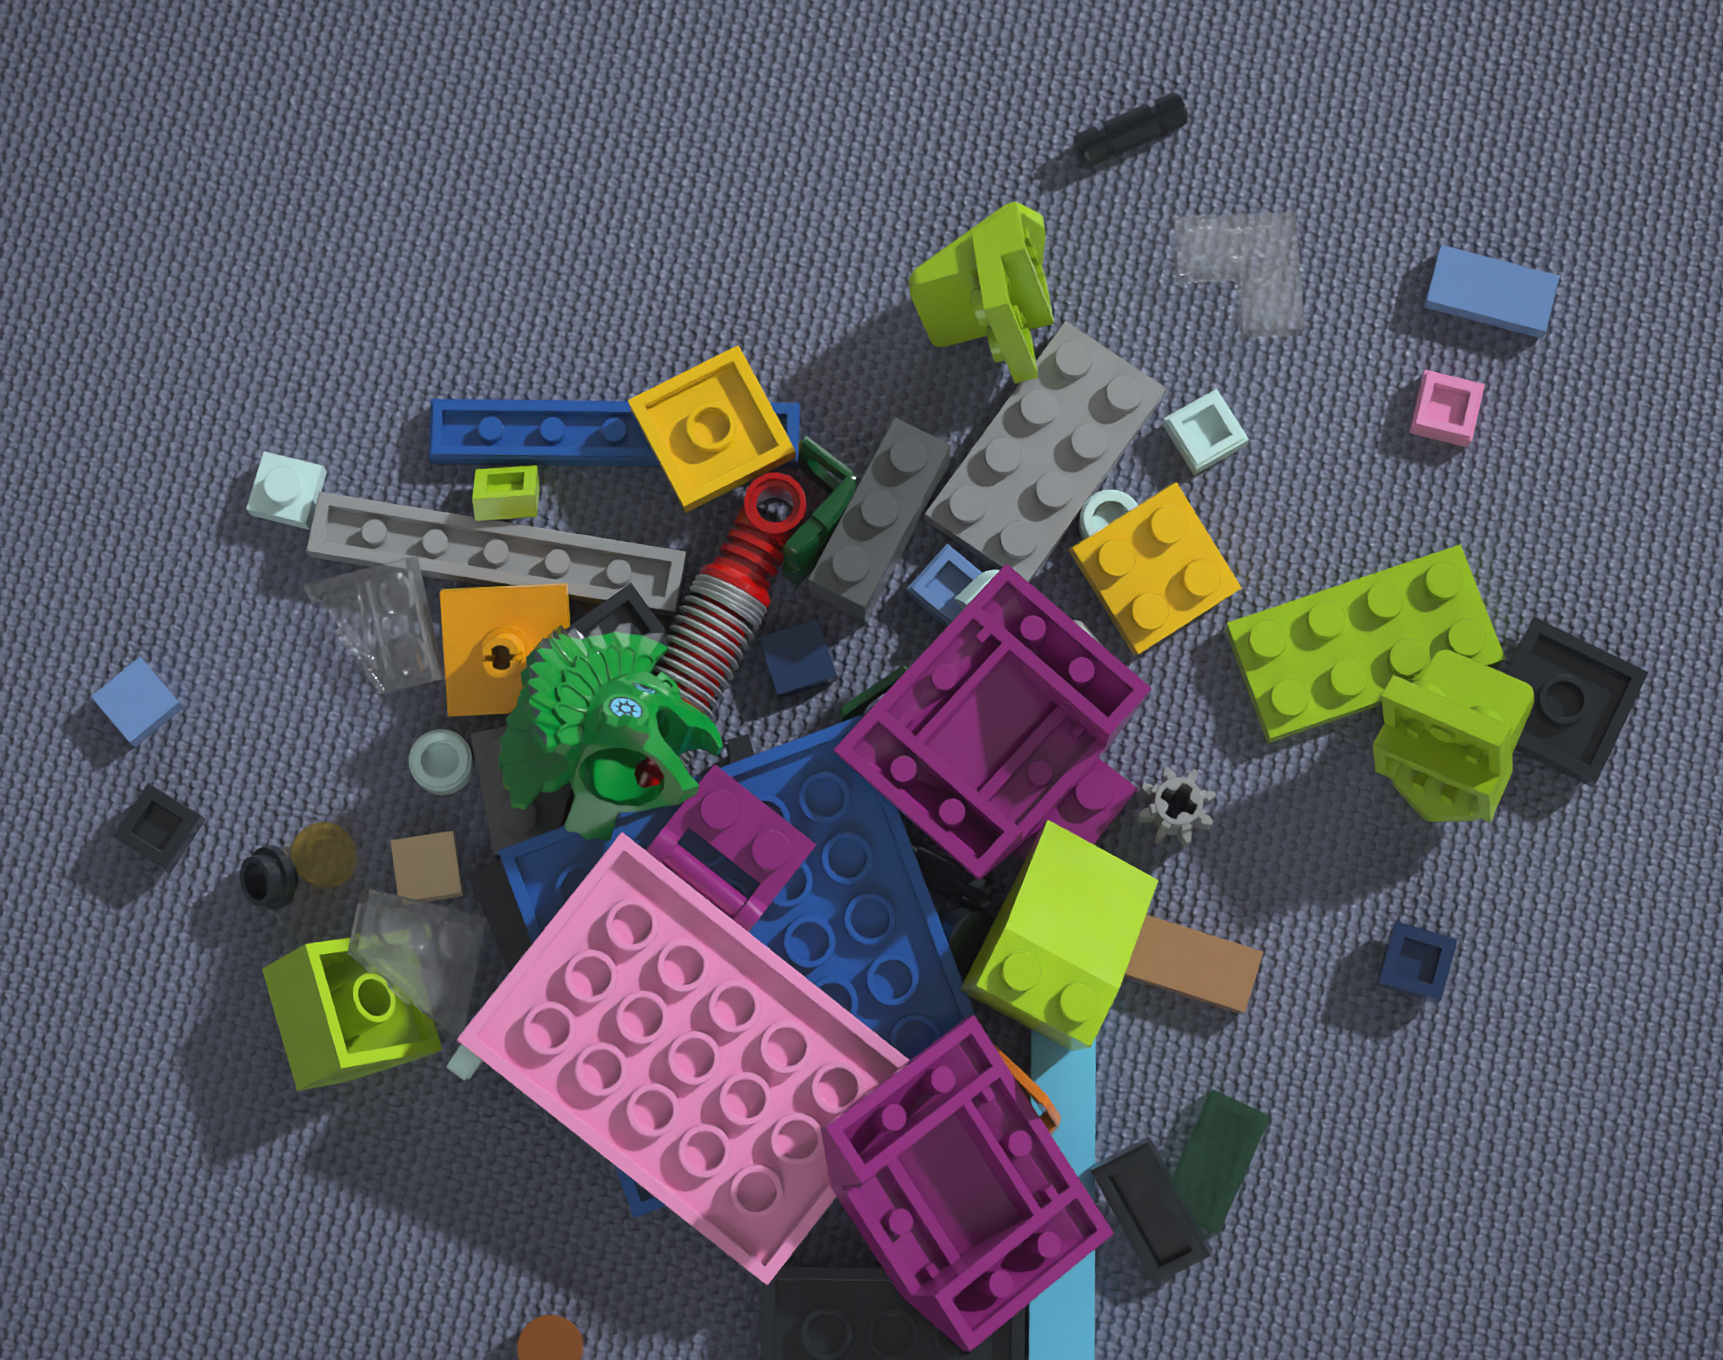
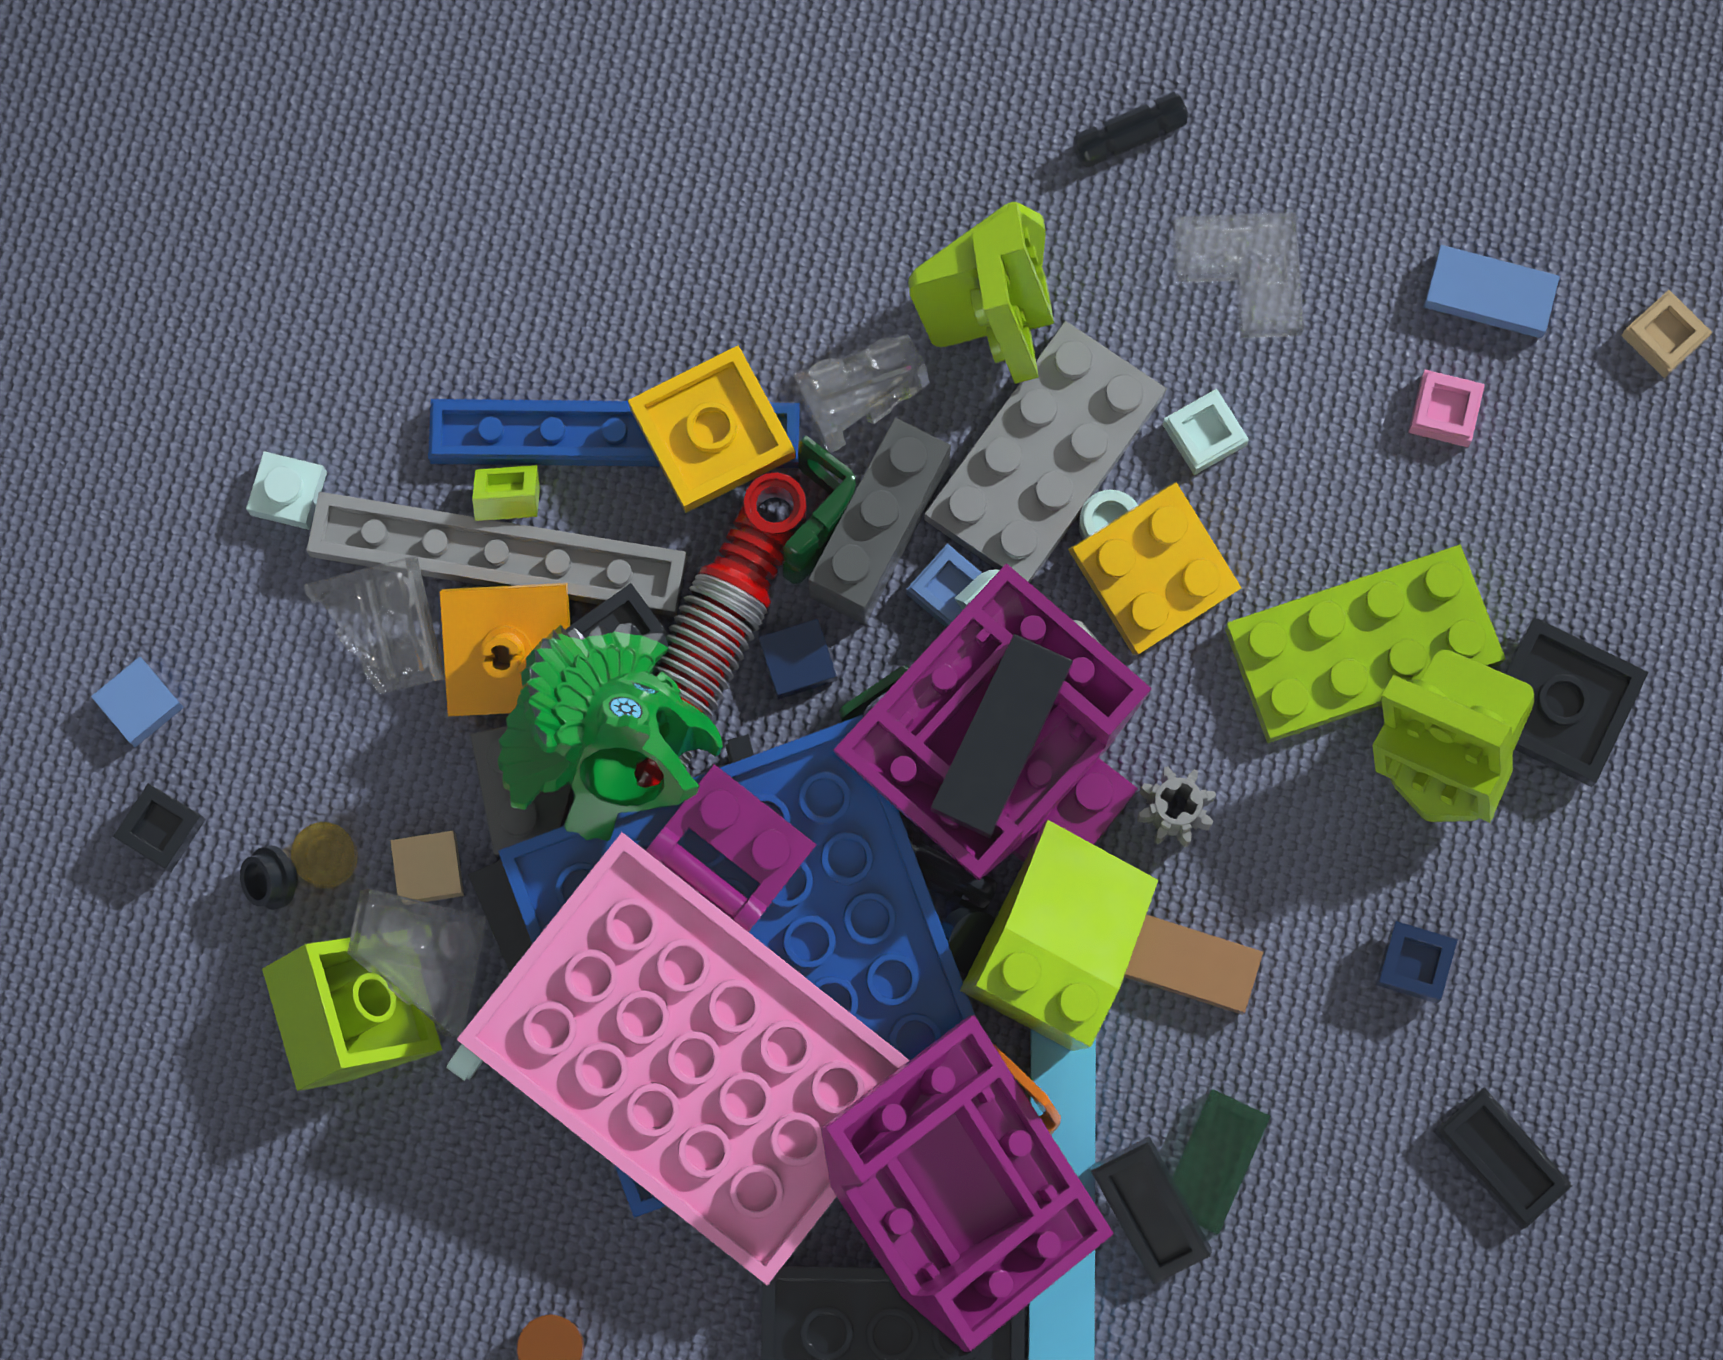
(441, 762): light aqua tile -> none
(859, 386): none -> clear wing
(1001, 736): none -> black tile
(1503, 1158): none -> black tile
(1666, 334): none -> tan tile

